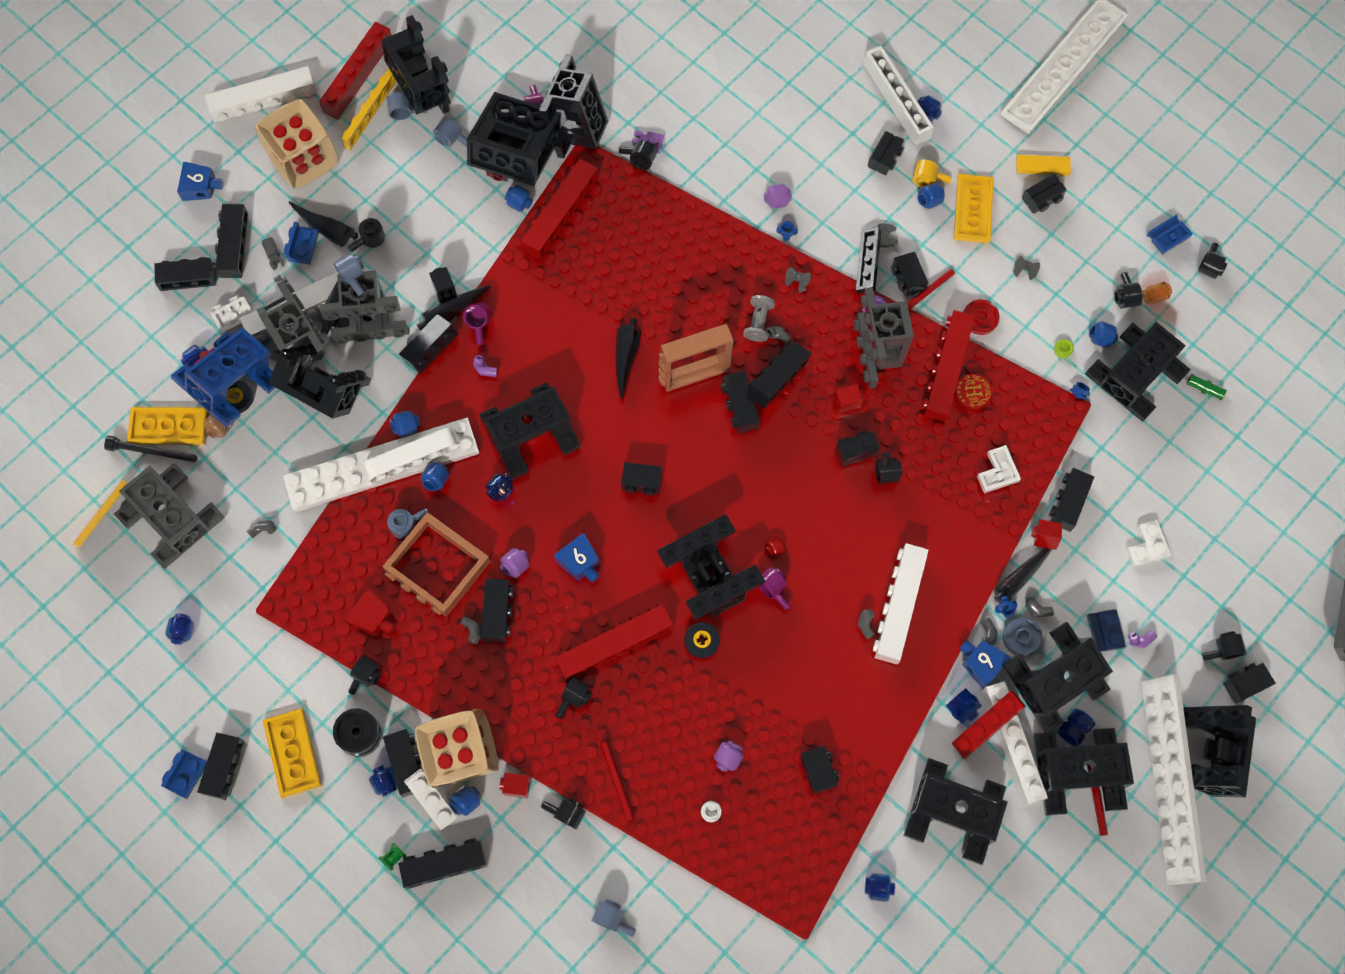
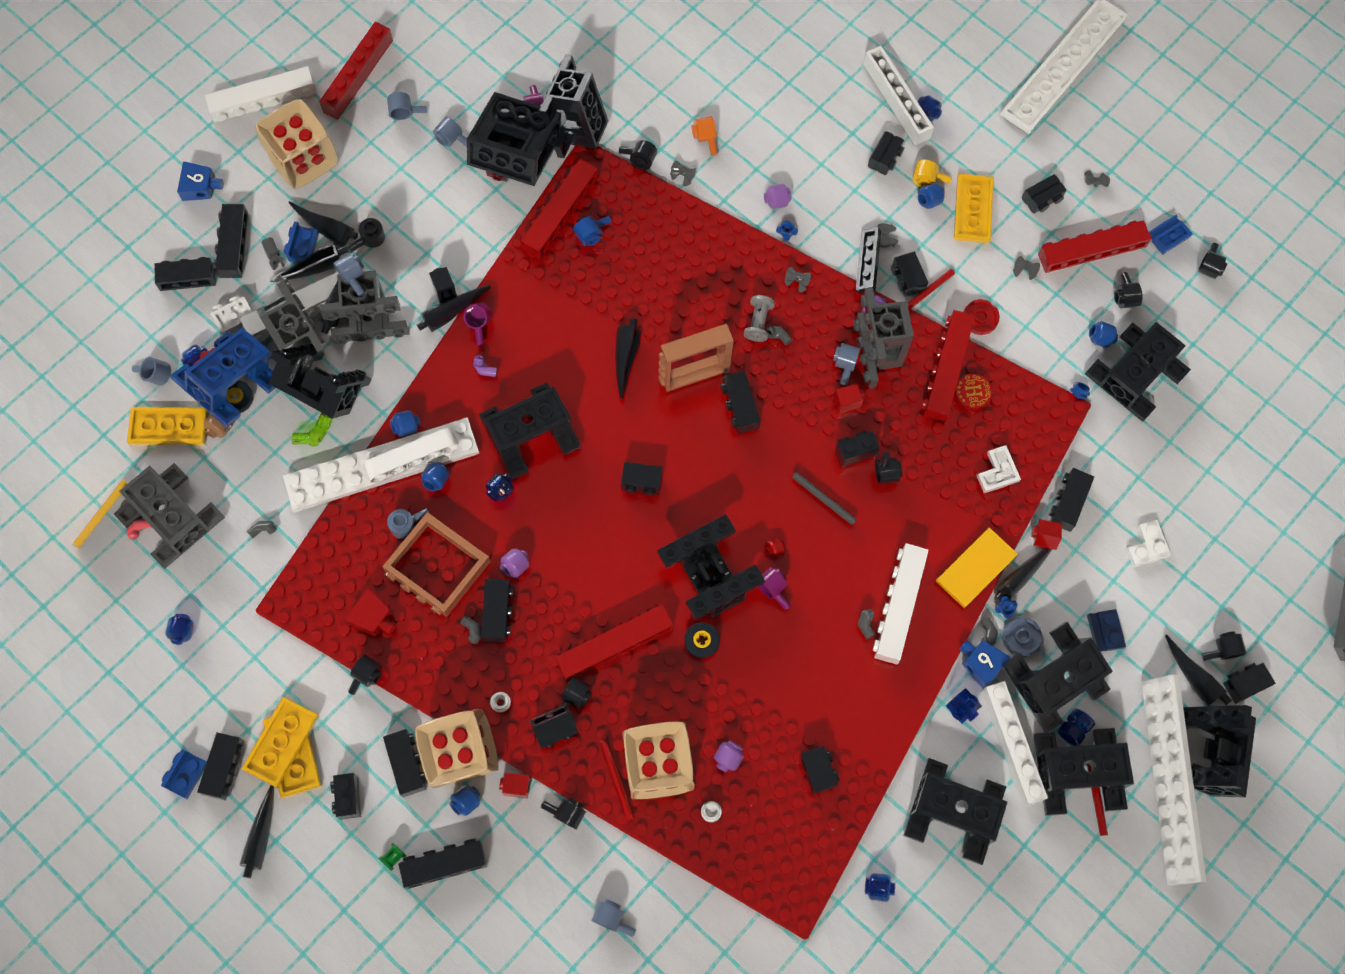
(113, 443): black piece -> none
(135, 527): none -> coral arm
(153, 371): none -> sand blue piece
(258, 836): none -> black piece
(280, 742): none -> yellow tile
(316, 434): none -> clear neon green arm
(317, 262): none -> black piece
(346, 796): none -> black brick
(357, 720): black wheel -> none
(368, 110): yellow plate -> none
(383, 780): clear blue head -> none
(406, 61): black piece -> none
(428, 344): black brick -> none
(430, 799): white plate -> none
(497, 696): none -> white plate
(518, 198): blue head -> none
(554, 726): none -> black brick
(579, 559): blue torso -> none
(589, 230): none -> blue piece
(654, 138): medium lavender plate -> none
(658, 760): none -> tan piece
(688, 173): none -> dark grey piece
(705, 130): none -> orange piece
(778, 374): black brick -> none
(824, 498): none -> dark grey bar
(846, 358): none -> sand blue piece
(976, 567): none -> yellow tile
(988, 724): red plate -> none
(1037, 610): dark grey arm -> none
(1043, 165): yellow tile -> none
(1063, 348): lime tile -> none
(1094, 246): none -> red brick
(1102, 180): none -> dark grey piece
(1142, 641): medium lavender arm -> none
(1157, 293): clear orange brick -> none
(1202, 682): none -> black piece
(1206, 387): green pin -> none

